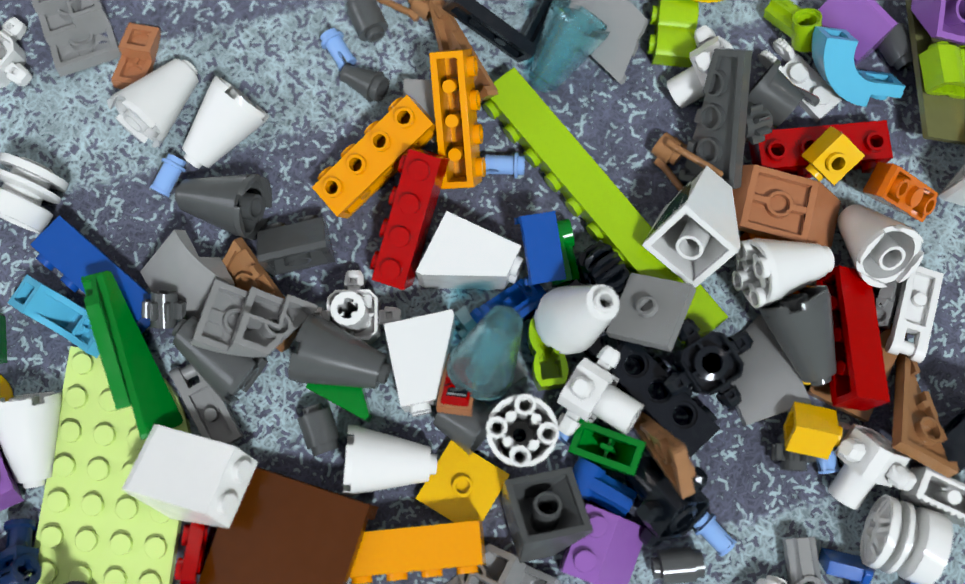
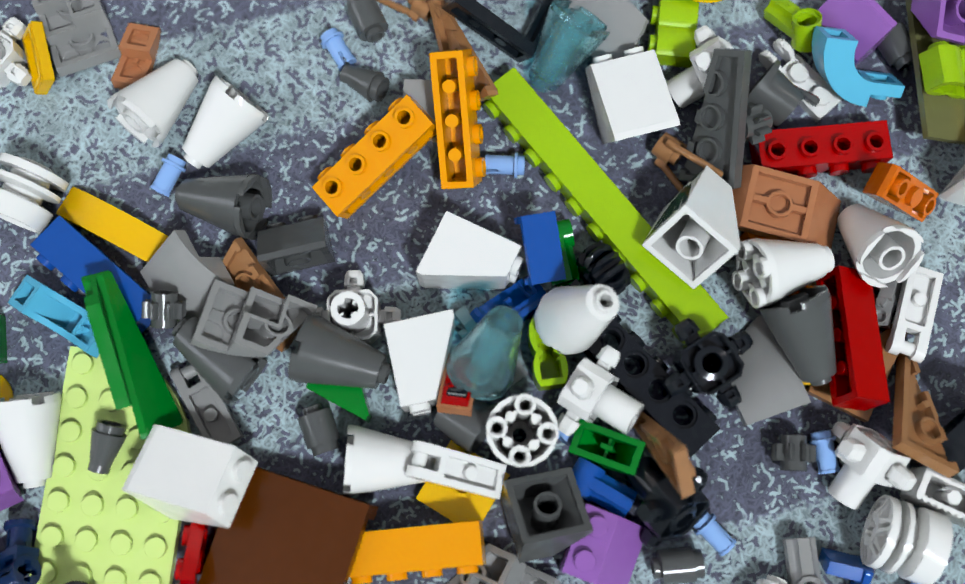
(38, 58): none -> yellow tile
(105, 444): none -> dark grey cone
(111, 224): none -> yellow slope
(409, 218): red brick -> none
(457, 470): none -> white plate
(630, 95): none -> white slope
(651, 311): light grey plate -> none
(812, 430): yellow brick -> none
(831, 156): yellow brick -> none

